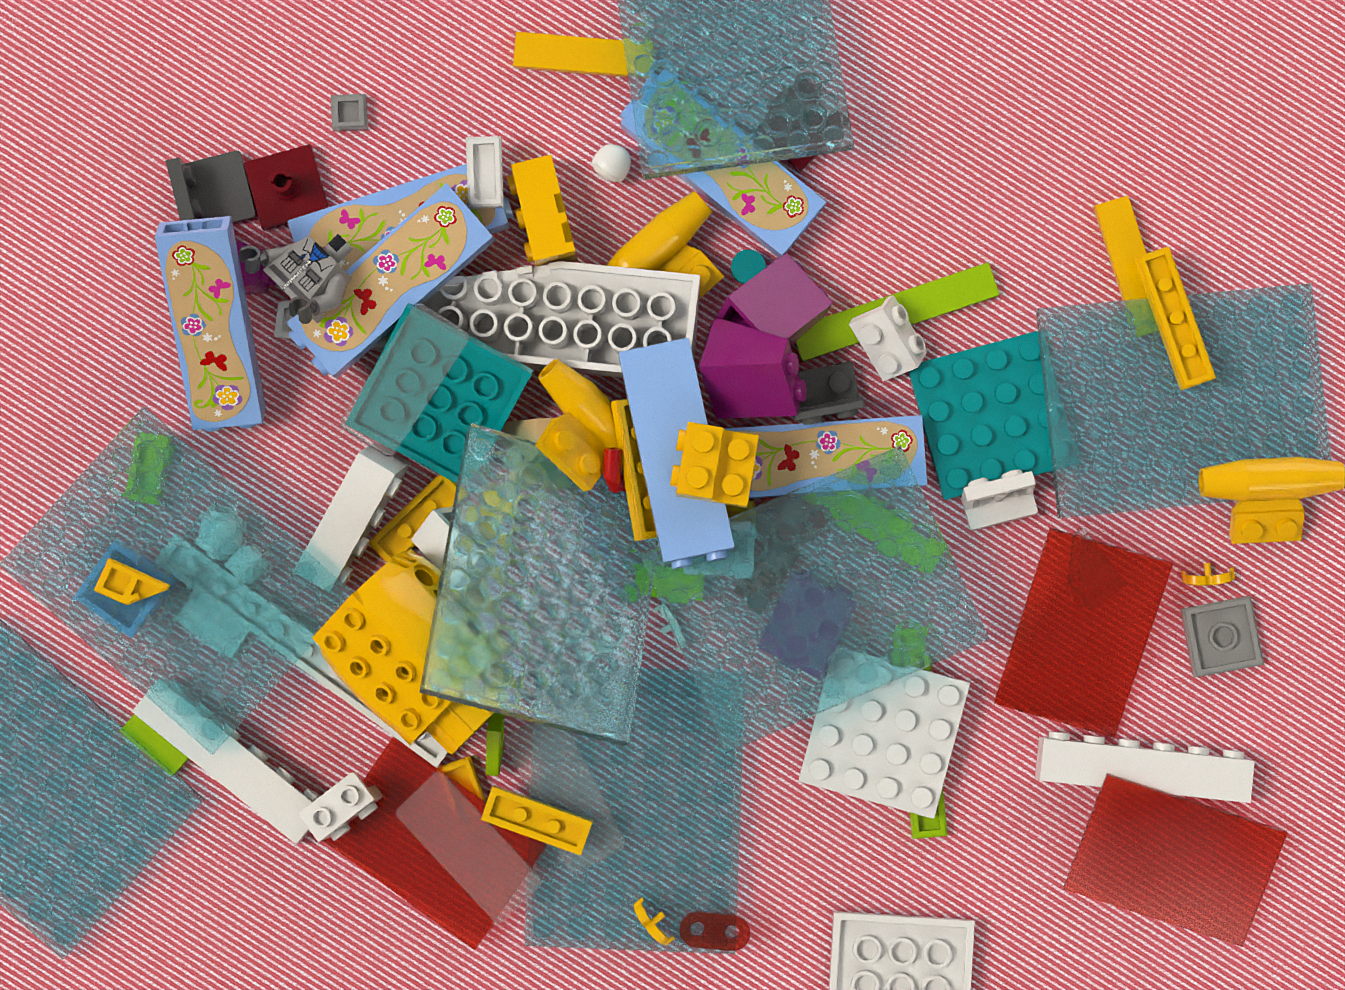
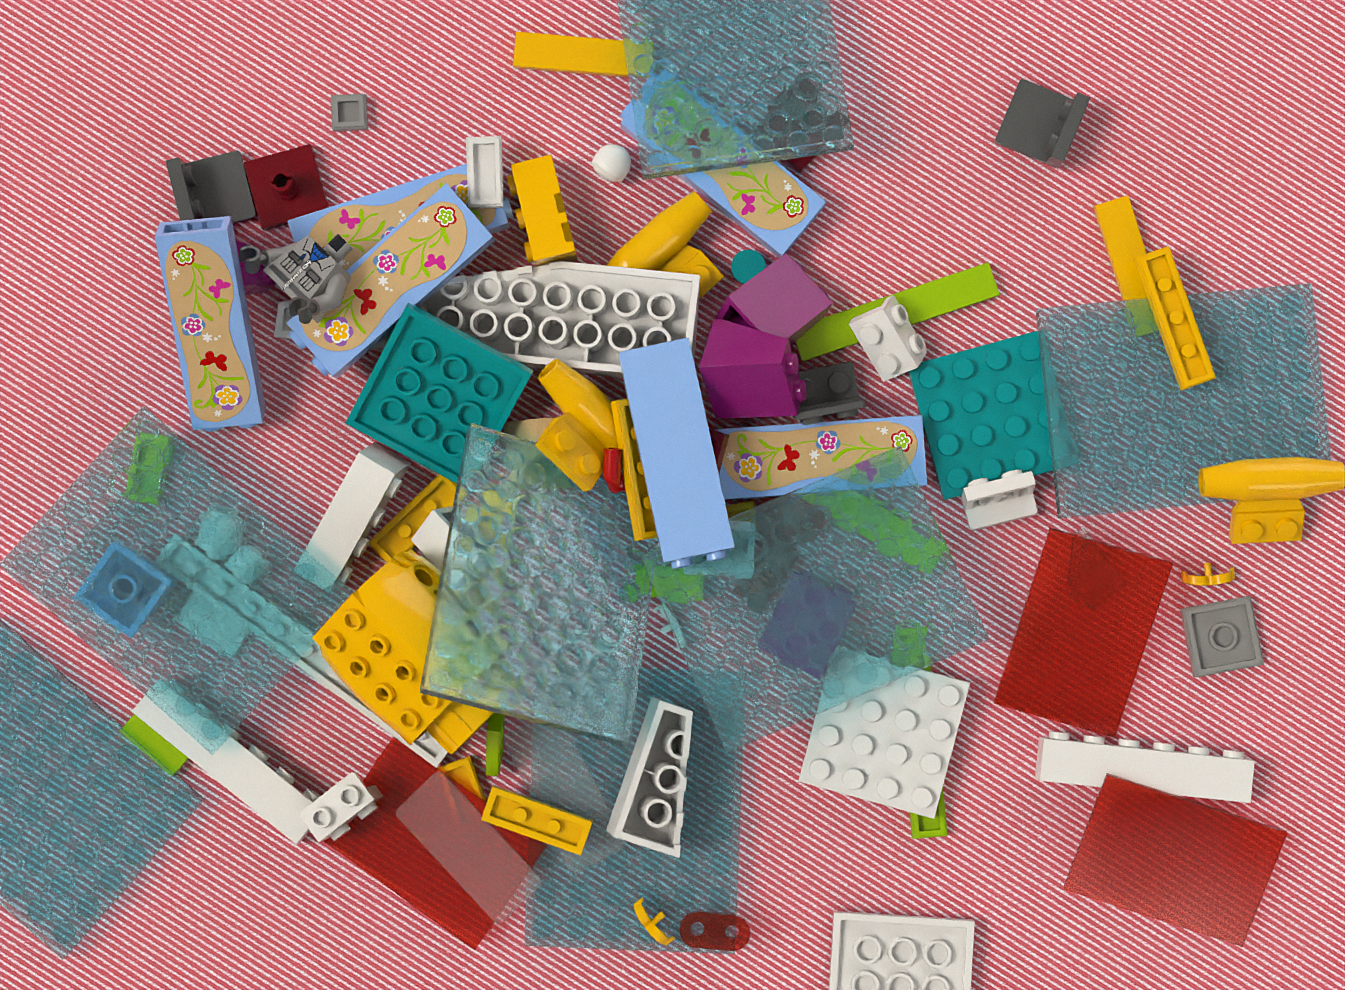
(127, 583): yellow tile -> none
(404, 379): clear piece -> none
(655, 781): none -> white wedge
(714, 464): yellow plate -> none
(1041, 123): none -> dark grey bracket

